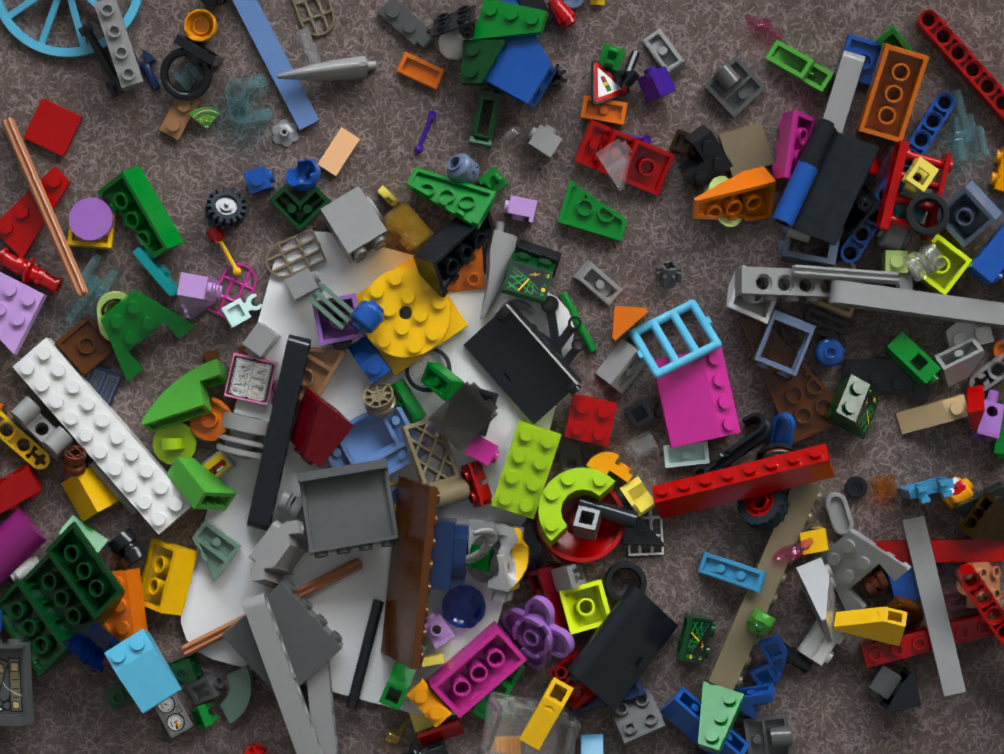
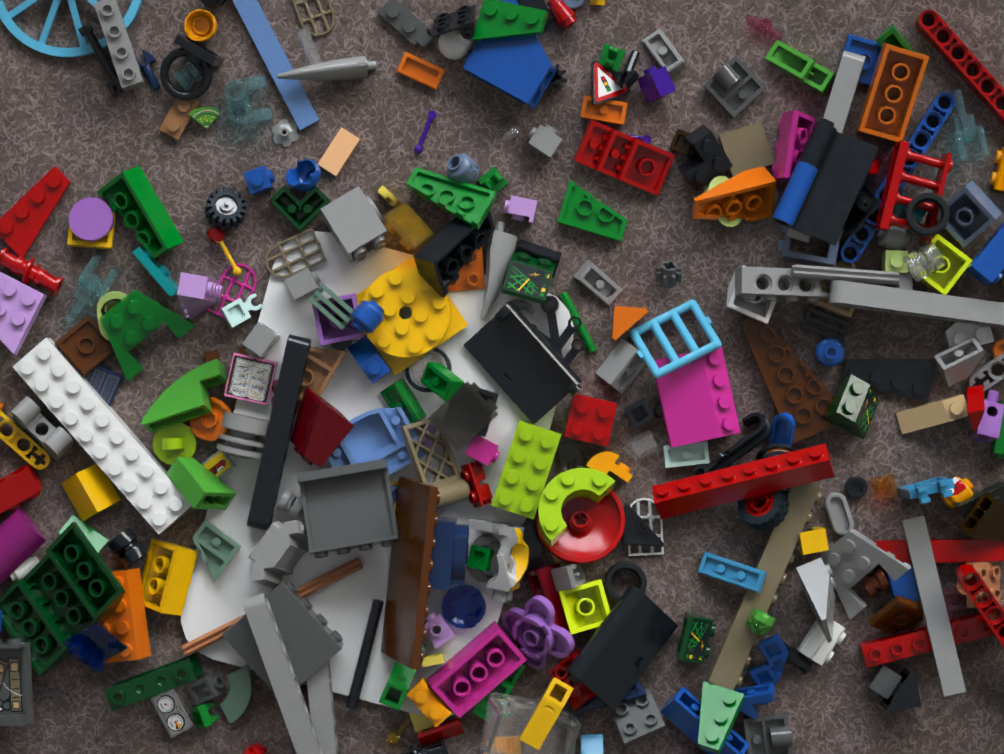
(45, 207): nougat axle -> none
(53, 127): red tile -> none
(74, 460): copper wheel -> none
(113, 488): light grey bar -> none
(143, 670): medium azure slope -> none
(379, 401): dark tan wheel -> none
(478, 60): dark green wing -> none
(490, 539): light grey piece -> none
(491, 95): dark green window -> none
(587, 523): dark grey brick -> none
(611, 513): black piece -> none
(616, 161): clear slope -> none
(638, 496): light yellow panel -> none
(793, 551): clear pink piece -> none
(794, 323): sand blue window -> none
(877, 623): yellow slope -> none
(913, 360): green brick -> none
(925, 172): light yellow brick -> none

